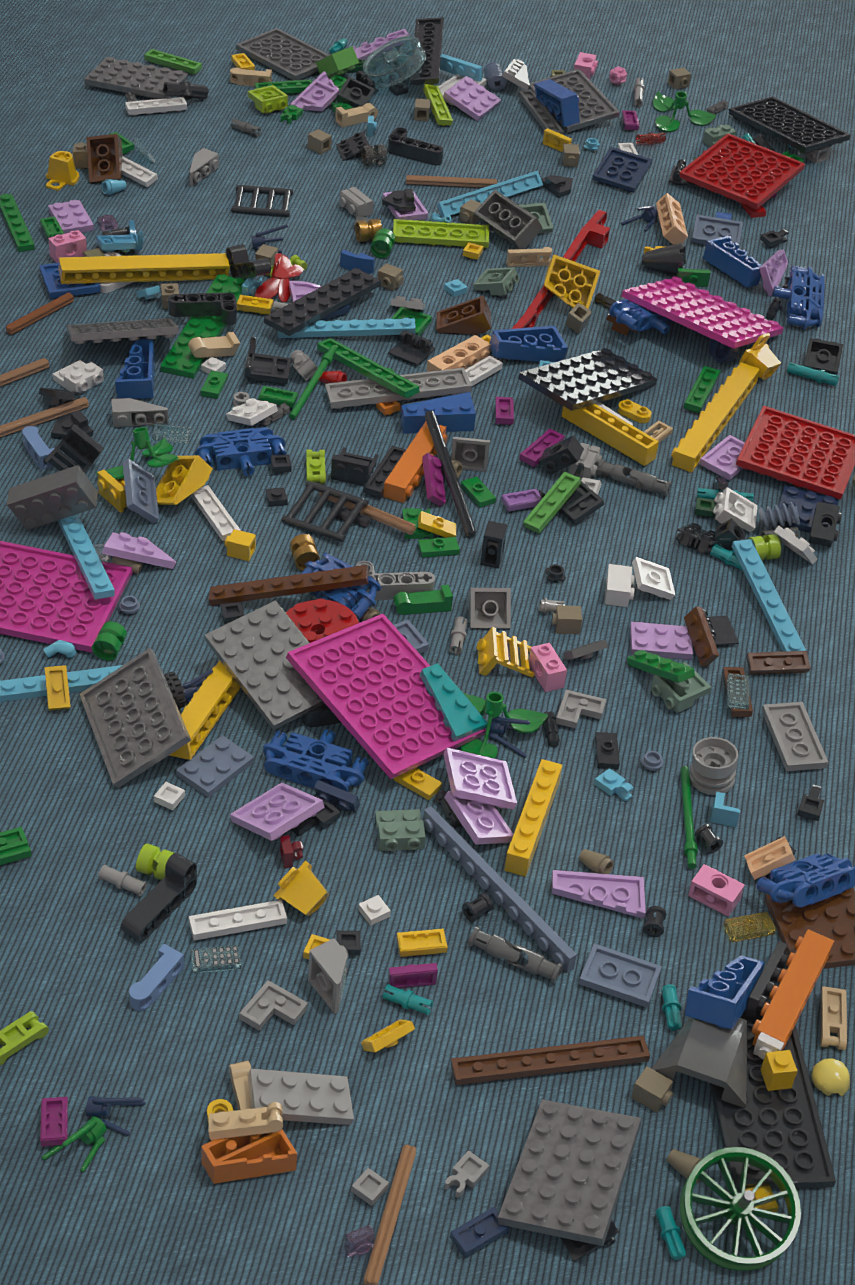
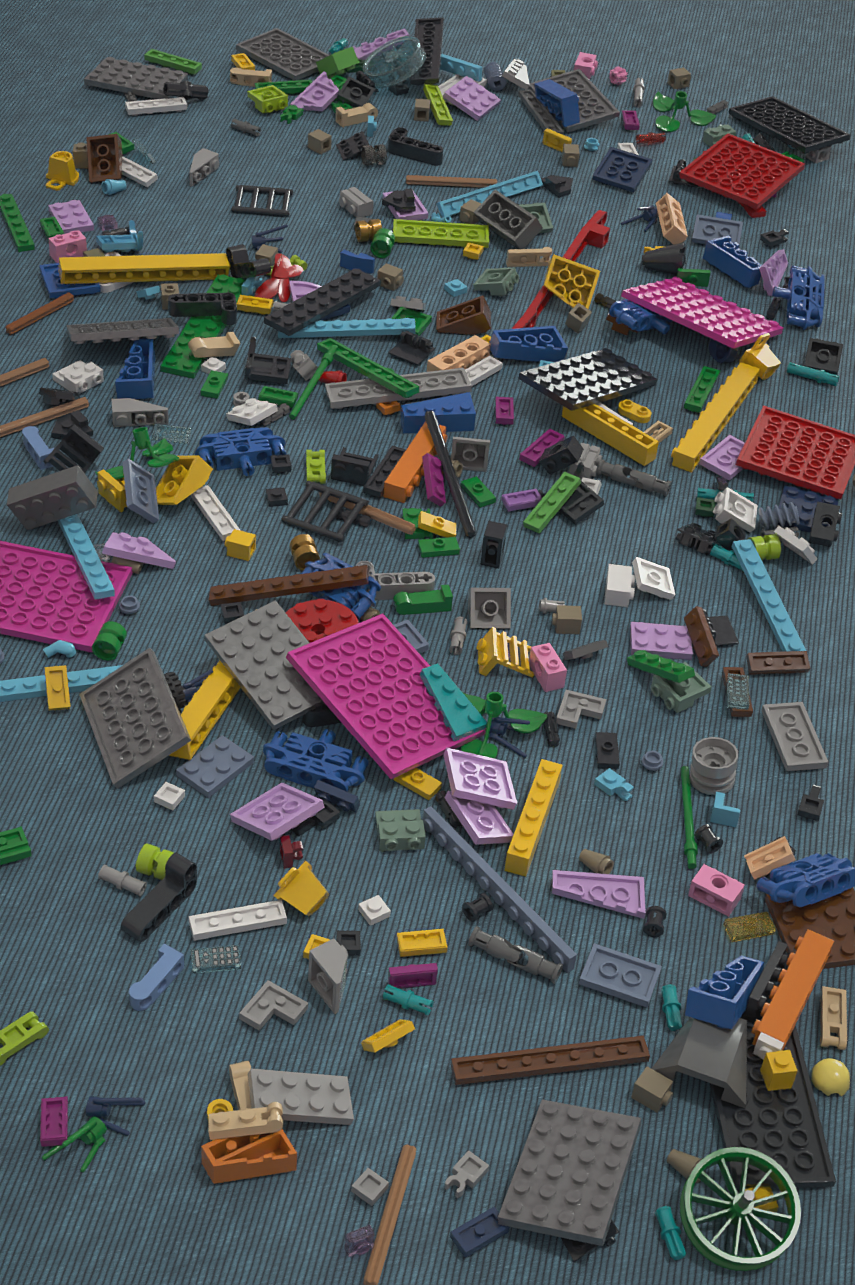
(555, 573): black plate -> none

